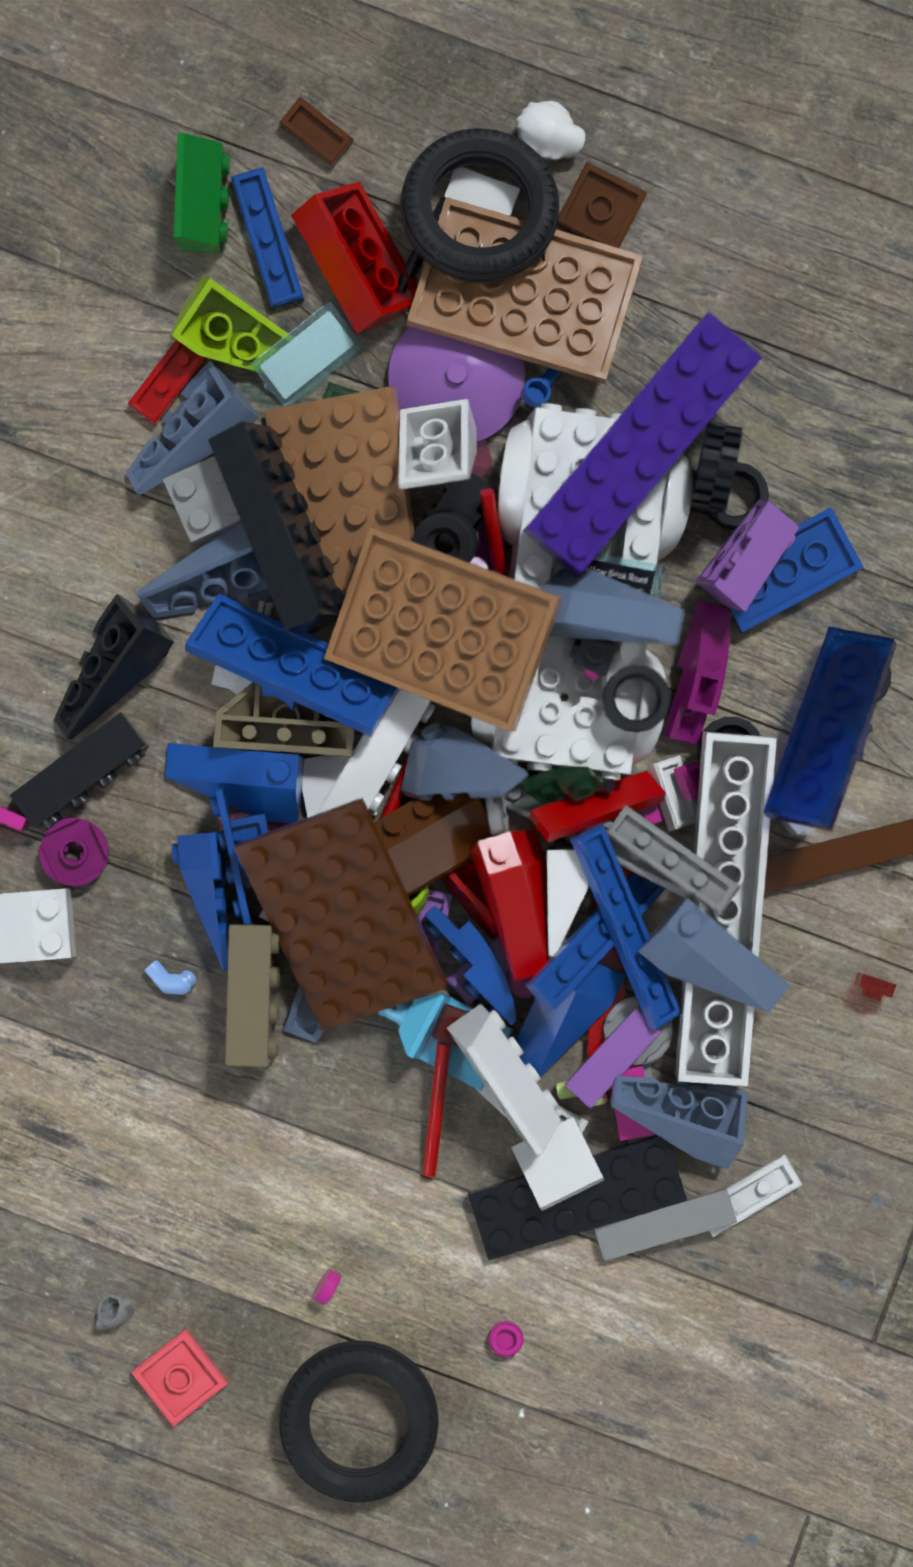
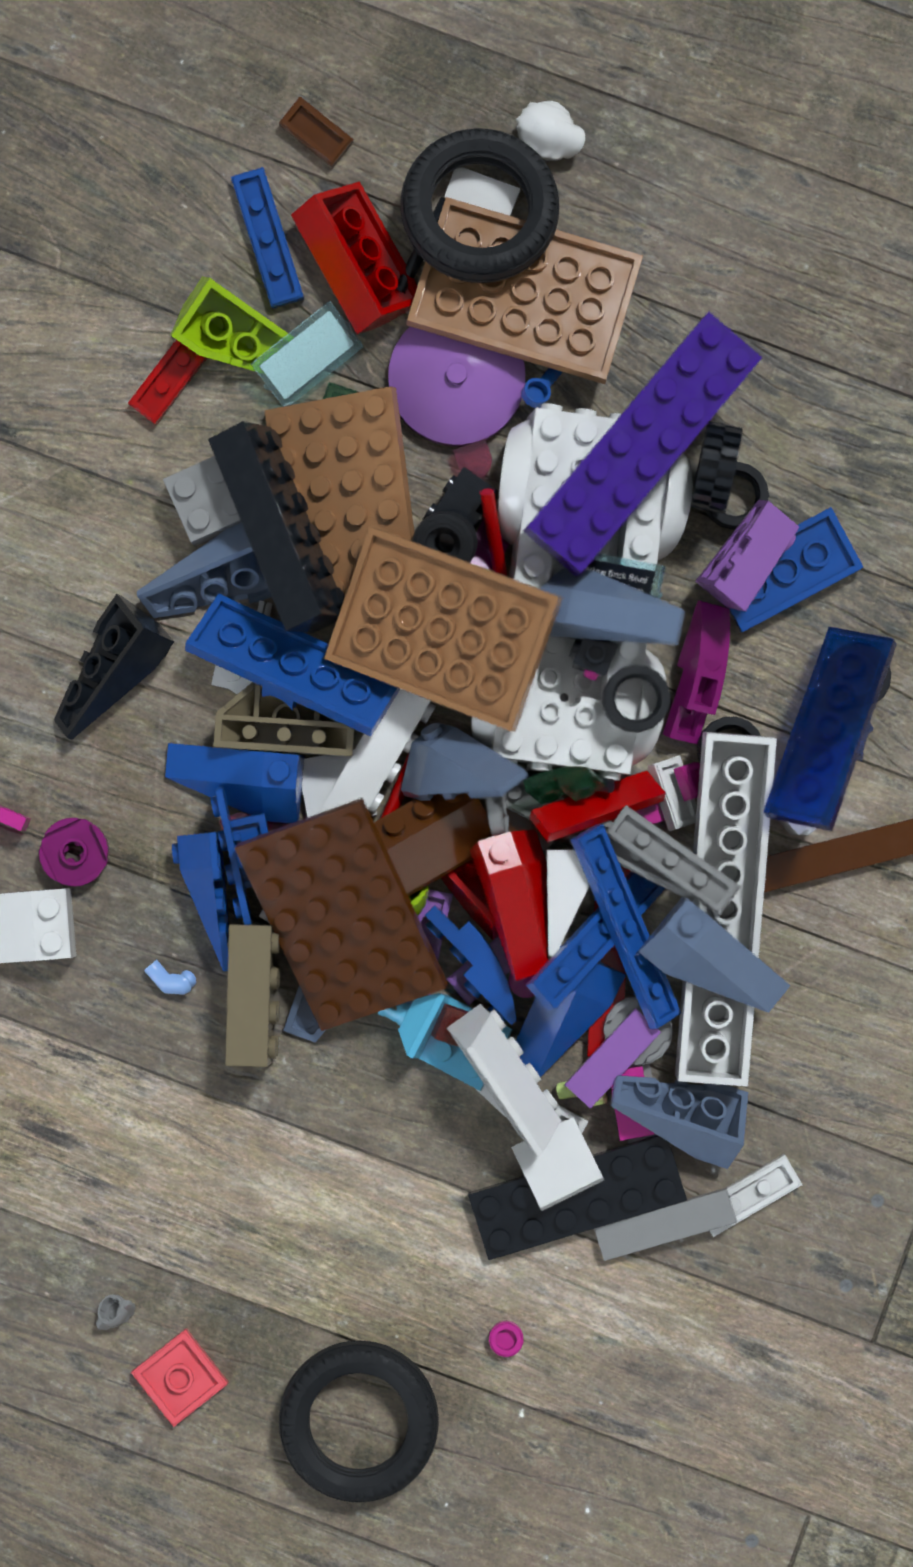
(79, 771): black brick -> none
(200, 194): green slope -> none
(208, 409): sand blue wedge -> none
(326, 1286): dark pink tile -> none
(436, 444): white slope -> none
(436, 1109): red bar -> none
(601, 206): reddish brown tile -> none
(874, 987): clear red plate -> none

